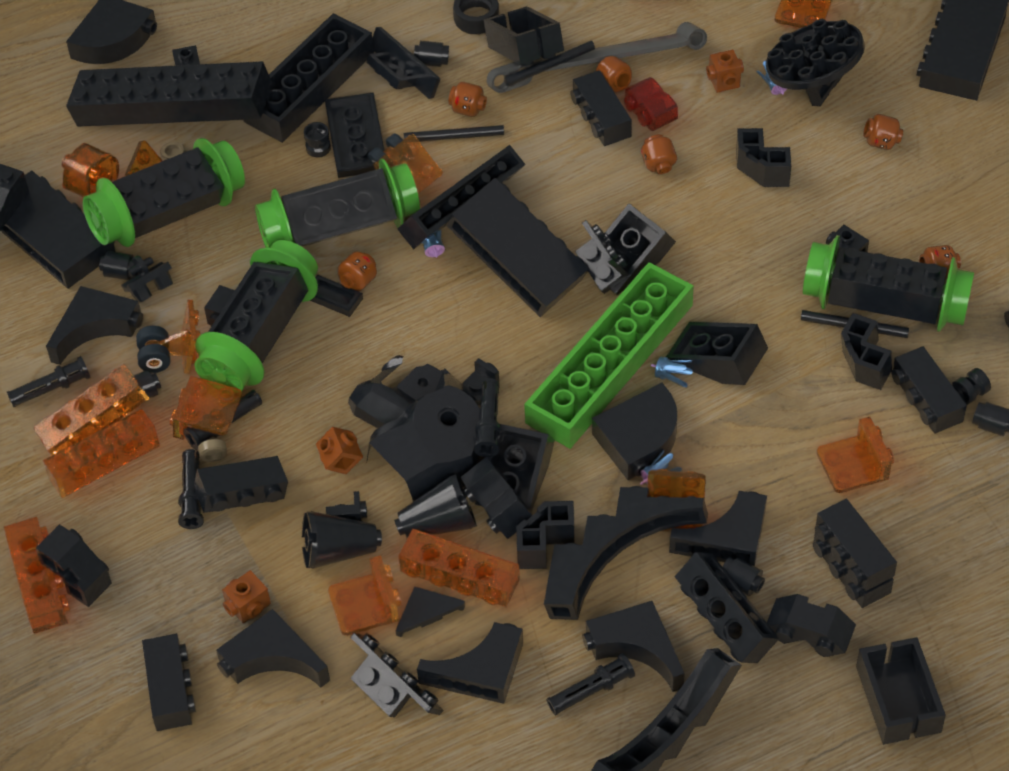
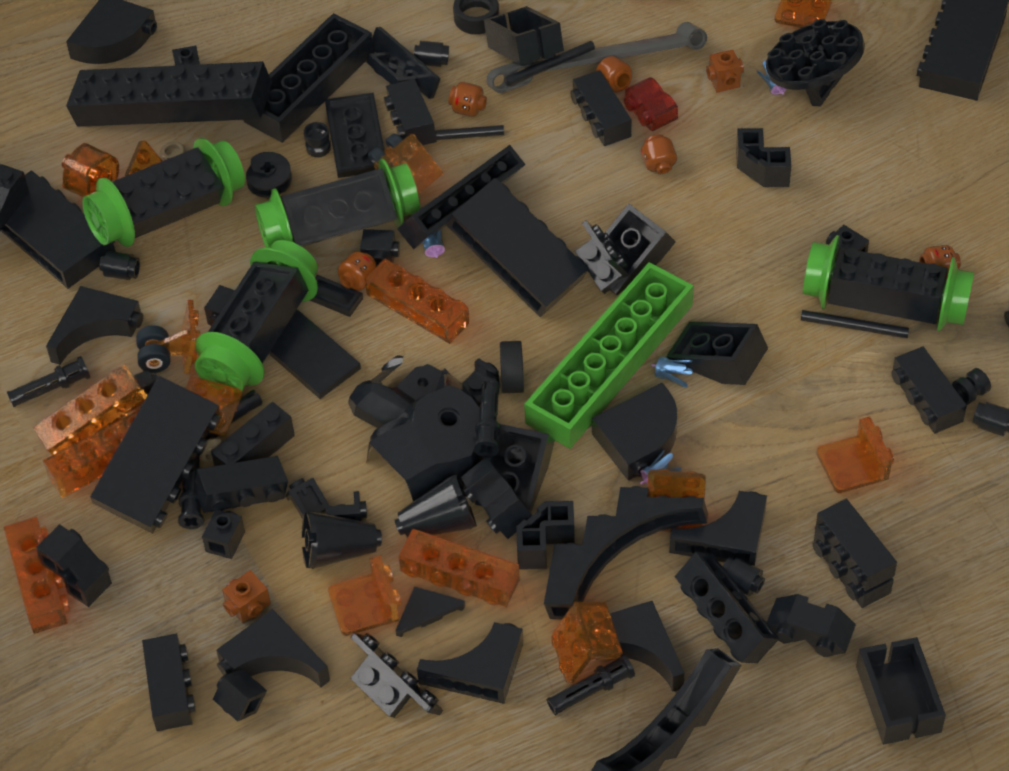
(156, 455): none -> black brick
(157, 273): black hips -> none
(223, 533): none -> black brick
(239, 694): none -> black brick
(256, 438): none -> black brick
(268, 172): none -> black piece
(306, 496): none -> black bracket
(313, 356): none -> black tile
(339, 450): dark orange brick -> none
(380, 245): none -> black brick
(410, 112): none -> black brick
(417, 300): none -> clear orange brick
(511, 367): none -> black tyre
(584, 635): none -> clear orange bracket
(866, 360): black brick -> none
(882, 131): dark orange head -> none

